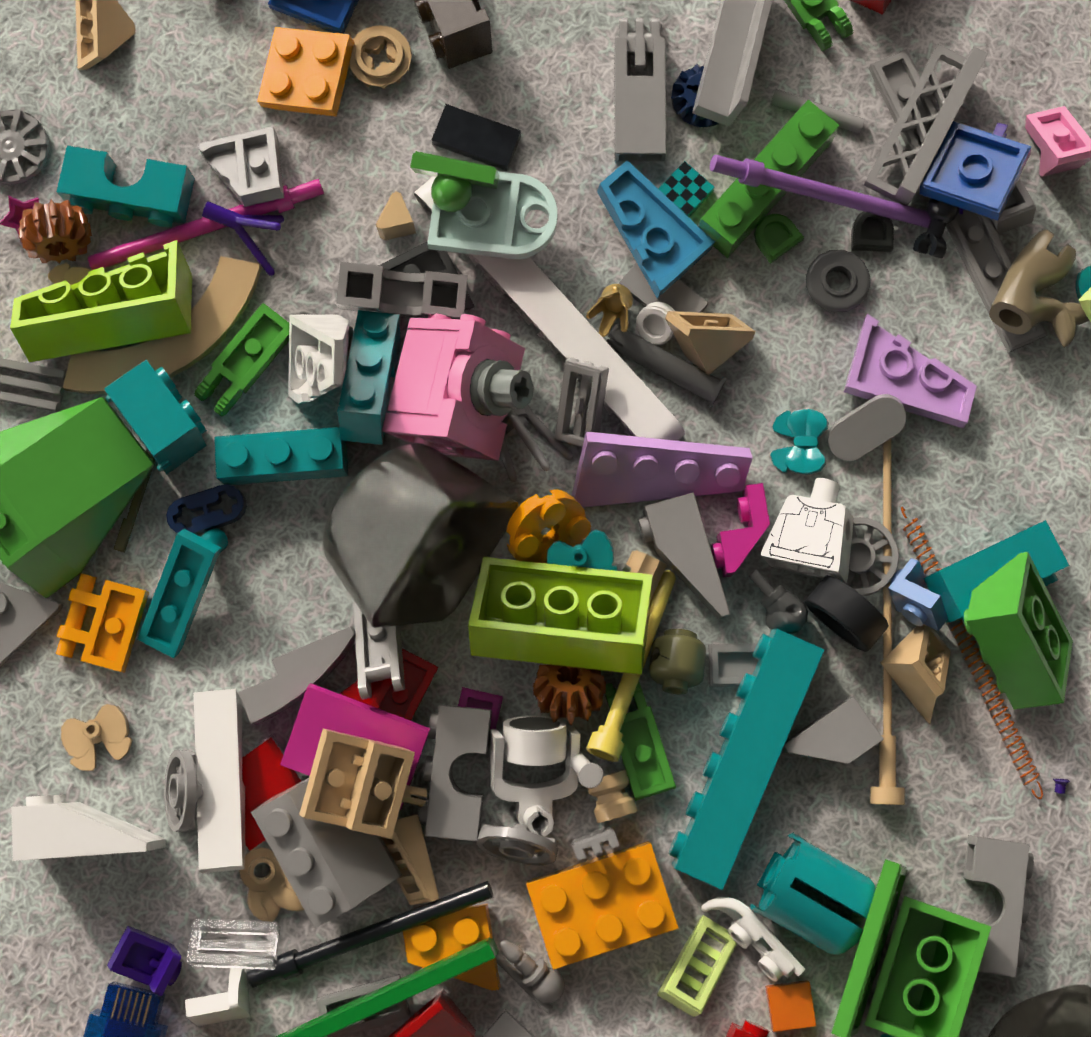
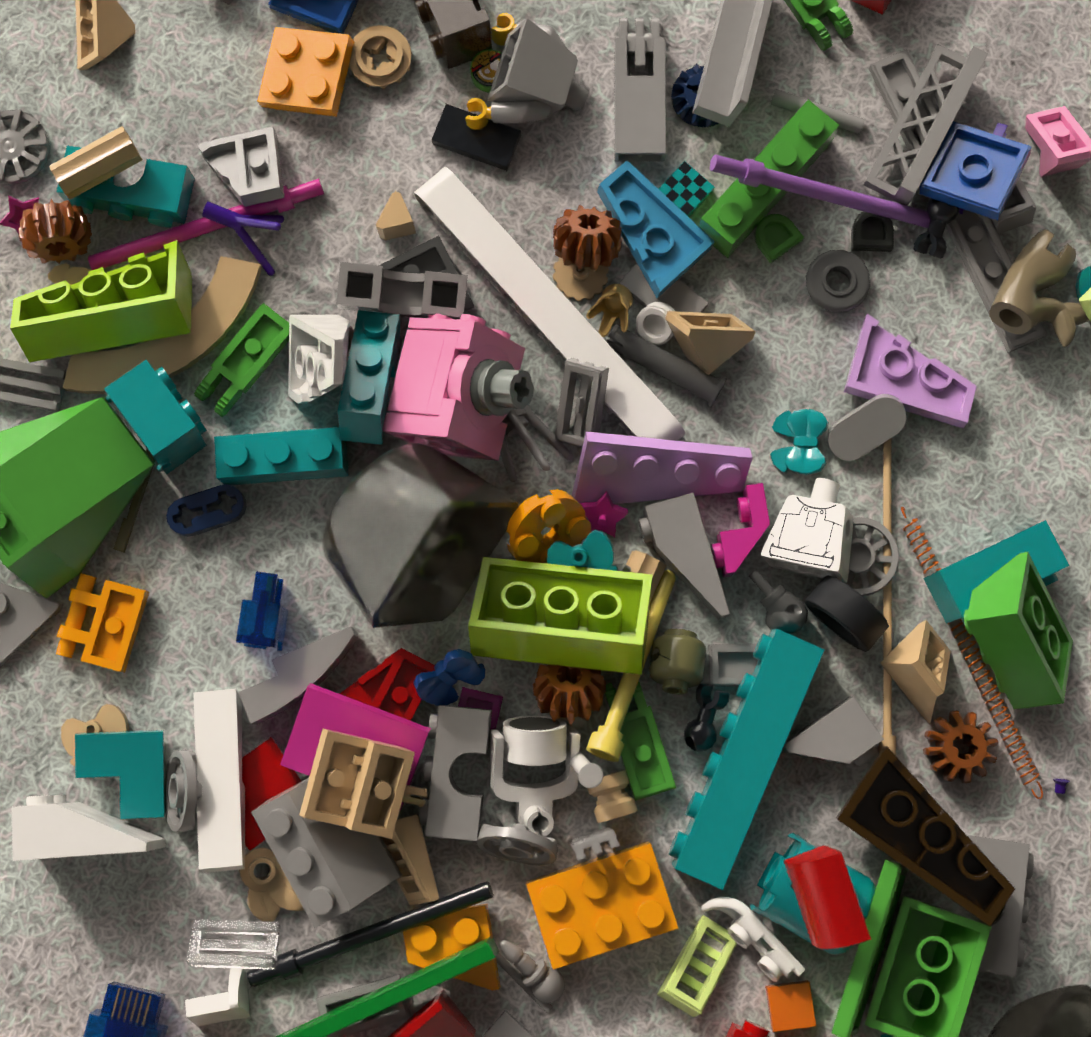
(95, 163): none -> tan axle
(133, 757): none -> teal tile
(146, 960): dark purple bracket -> none
(181, 589): teal piece -> none
(263, 618): none -> clear blue piece
(377, 654): light grey hinge -> none
(437, 686): none -> blue piece
(453, 180): bright green tile -> none
(484, 69): none -> tile
(495, 220): light aqua plate -> none
(530, 77): none -> light grey torso
(580, 283): none -> tan piece
(587, 238): none -> dark orange gear
(604, 514): none -> dark pink piece
(700, 732): none -> black arm
(827, 898): none -> red brick
(914, 830): none -> dark brown wedge
(915, 601): medium blue bracket -> none
(948, 754): none -> dark orange gear

